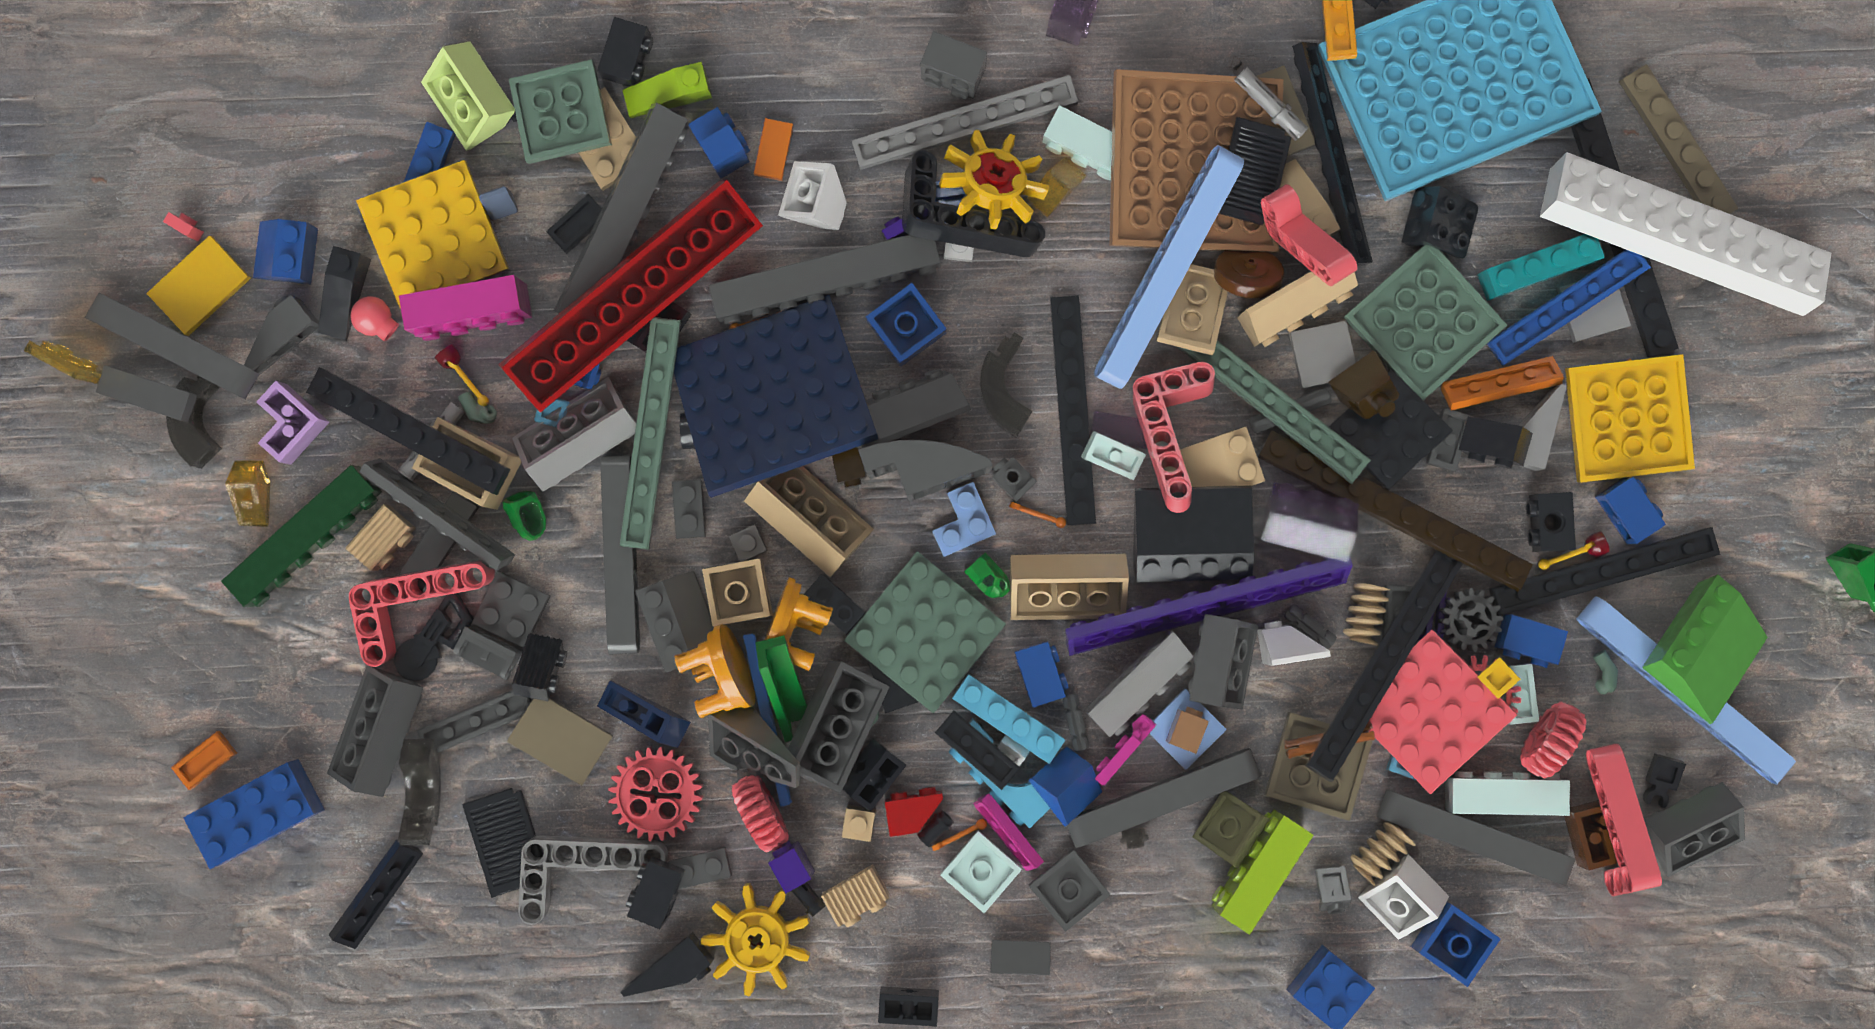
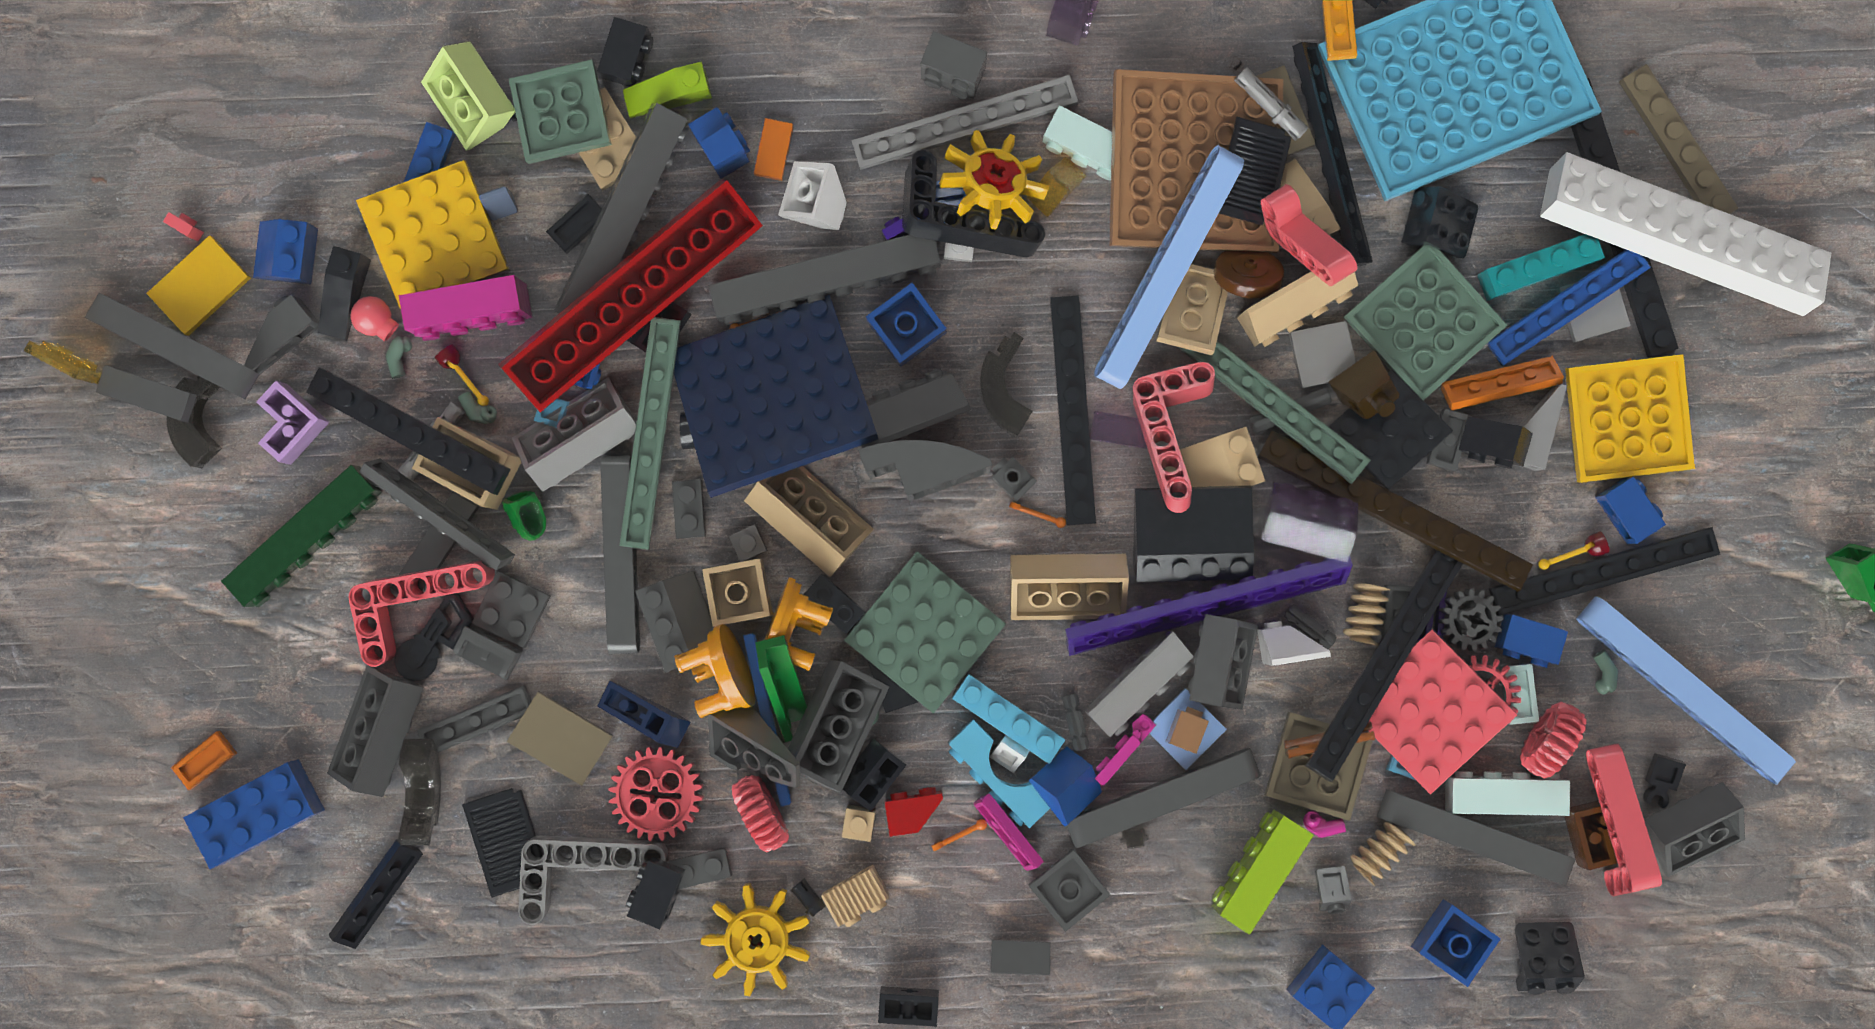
(249, 493): clear yellow slope -> none
(381, 538): tan brick -> none
(394, 353): none -> sand green arm
(539, 667): black brick -> none
(674, 968): black slope -> none
(791, 866): dark purple brick -> none
(849, 468): dark brown brick -> none
(935, 828): black pin -> none
(972, 522): light blue plate -> none
(977, 750): black tile -> none
(981, 871): light aqua plate -> none
(988, 577): green rock -> none
(1041, 674): blue brick -> none
(1113, 455): light aqua plate -> none
(1230, 828): olive tile -> none
(1321, 827): none -> dark pink arm
(1404, 897): white slope -> none
(1498, 677): yellow plate -> none
(1548, 957): none -> black bracket
(1561, 509): black brick -> none
(1707, 647): bright green slope -> none

